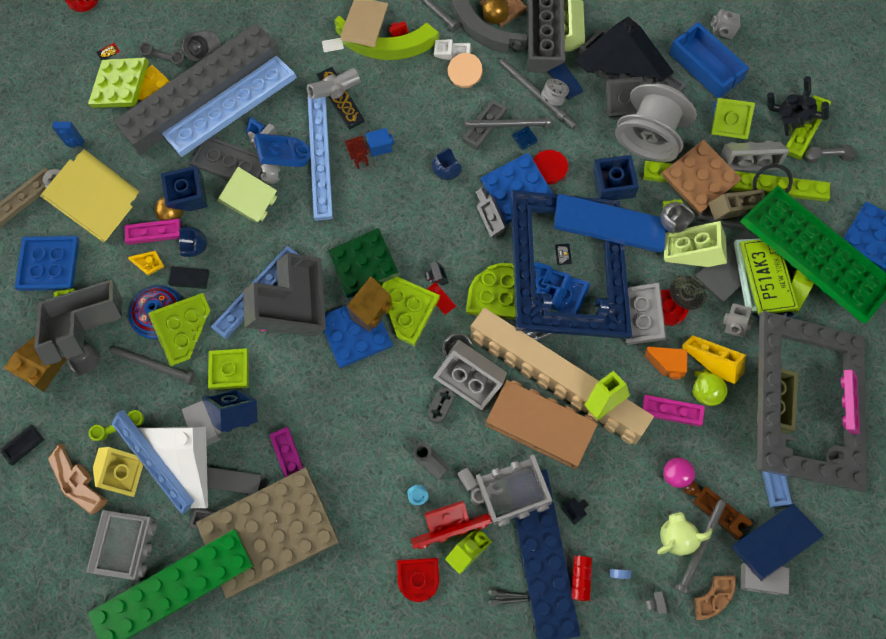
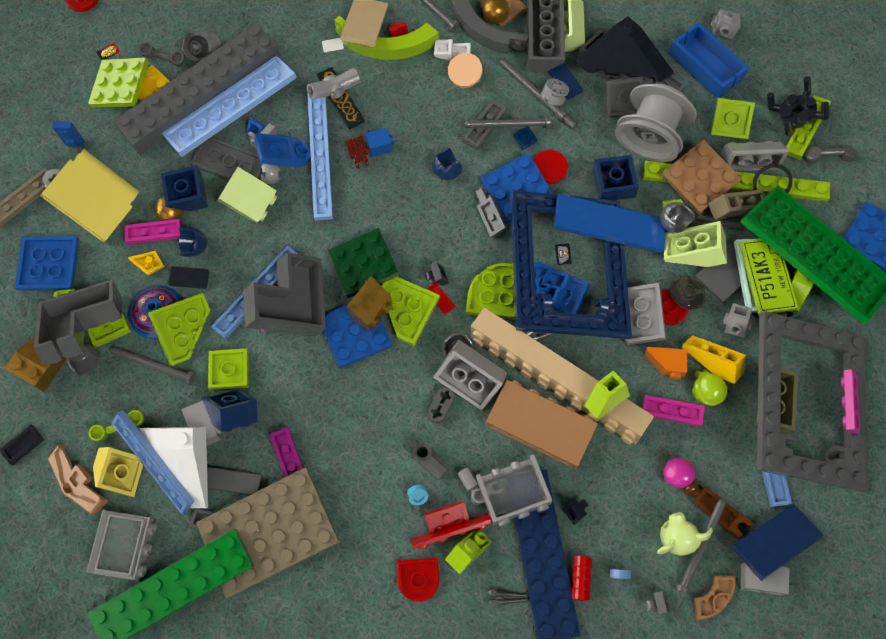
(109, 331): none -> lime plate

